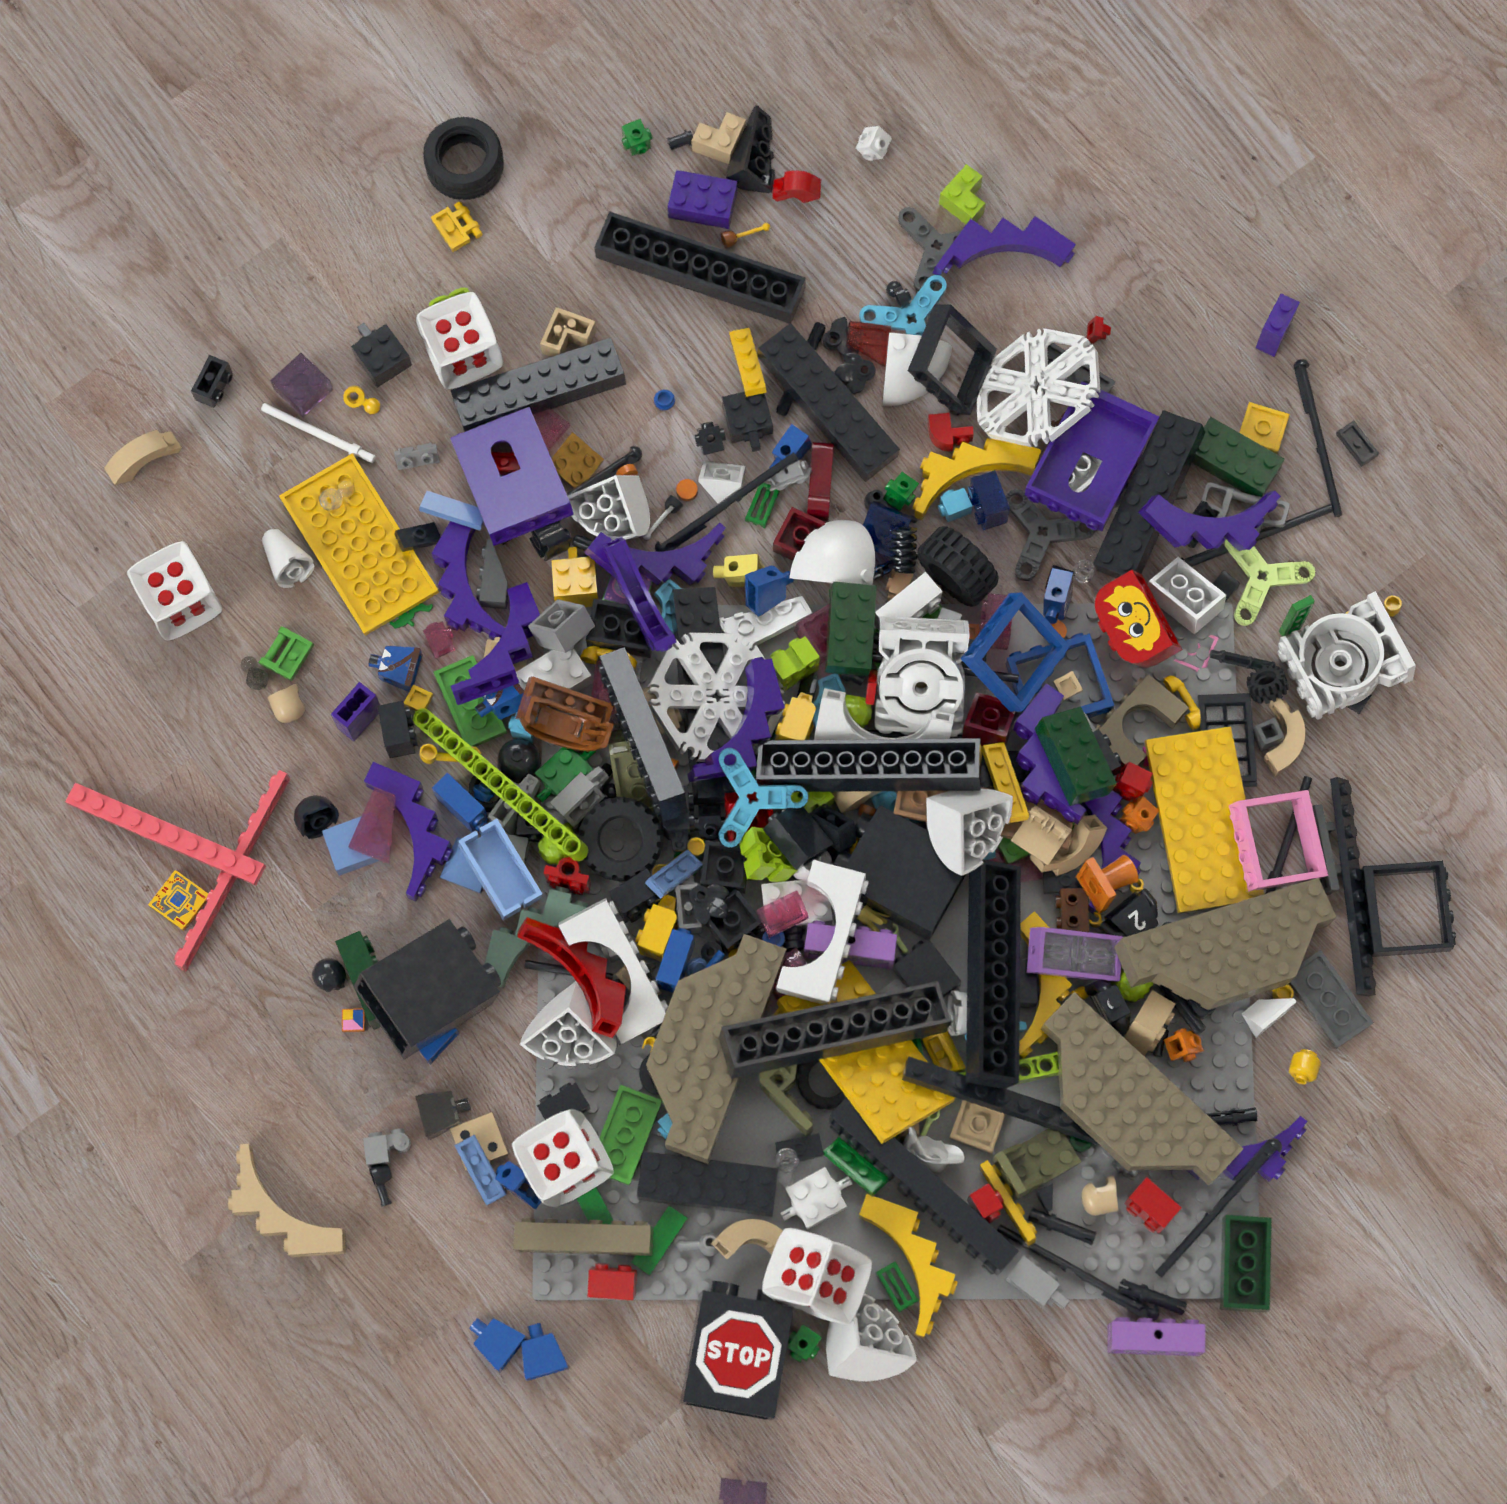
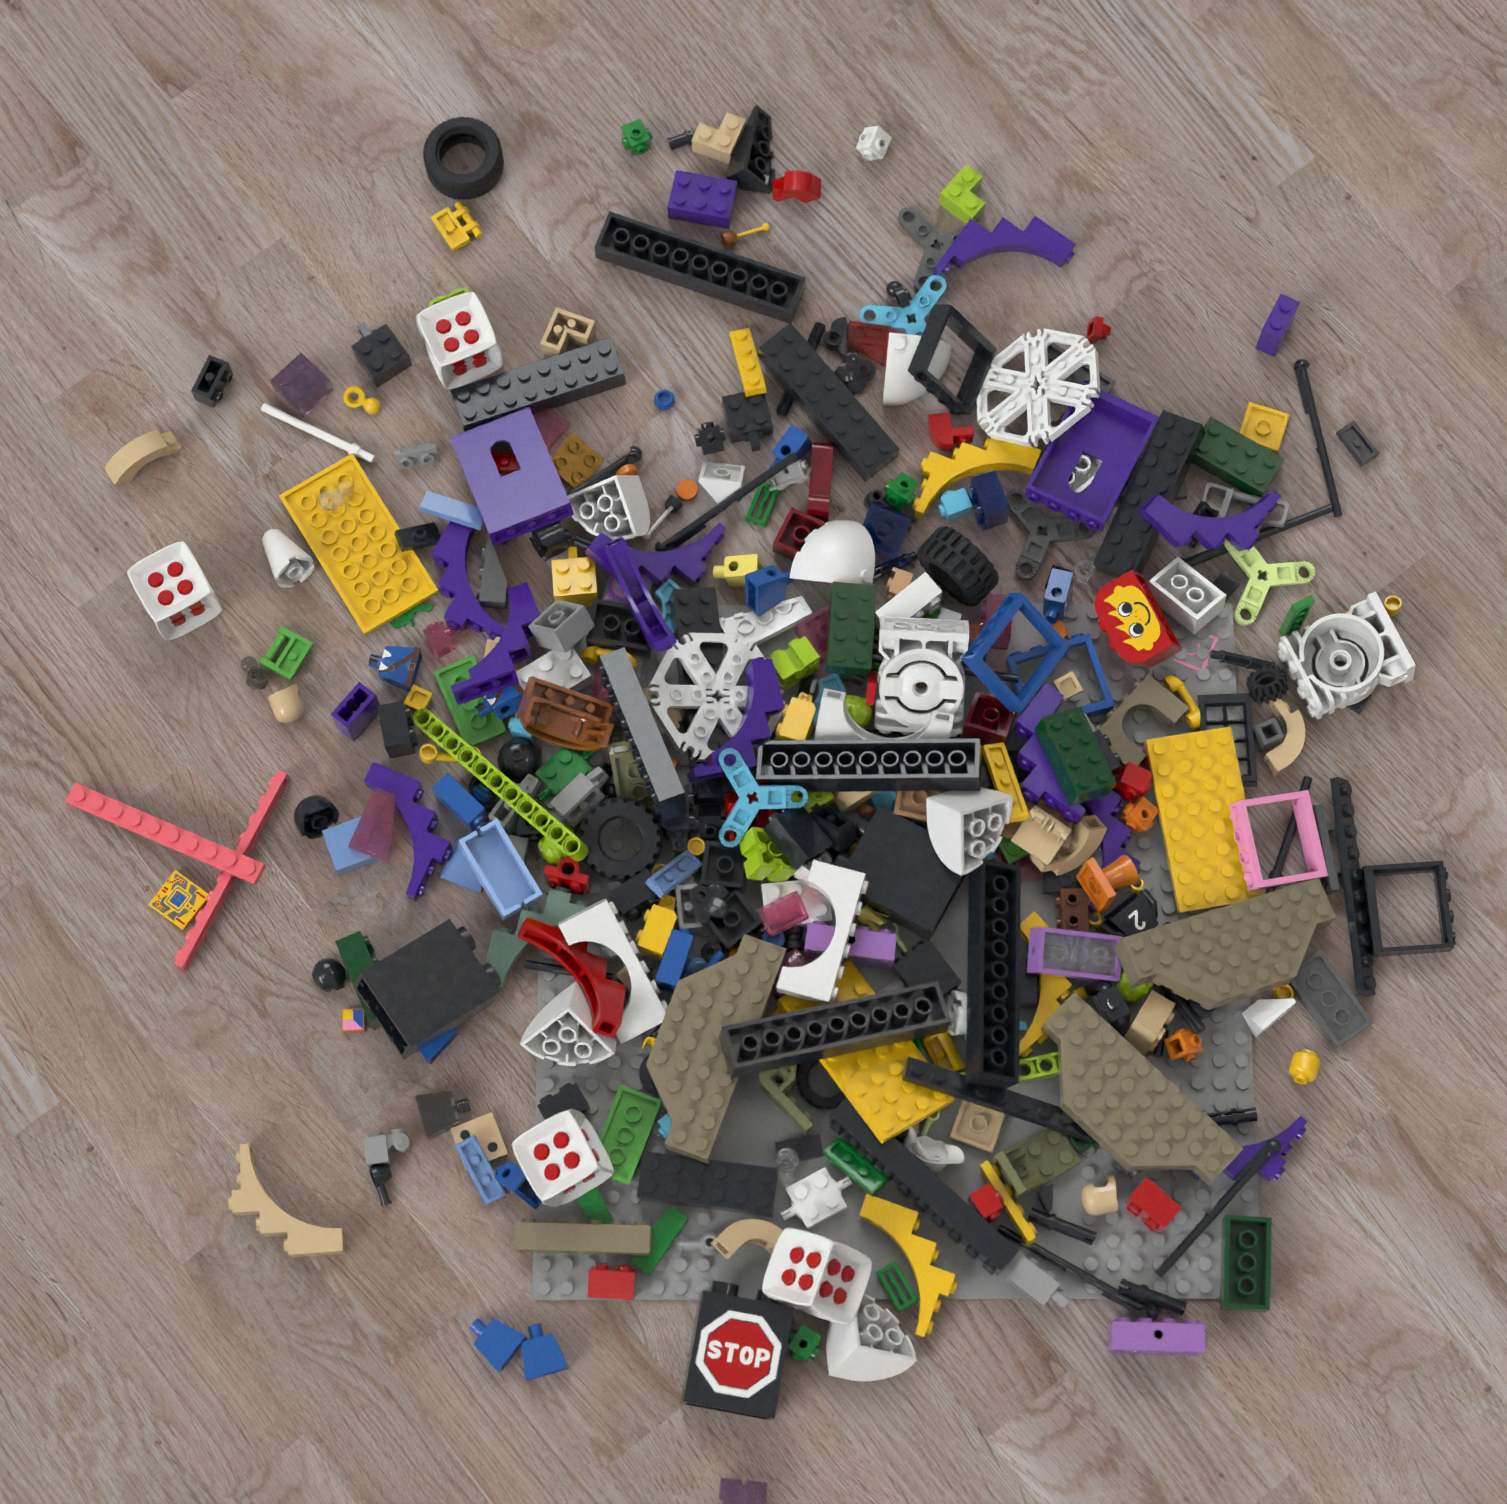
(903, 550): black piece -> none

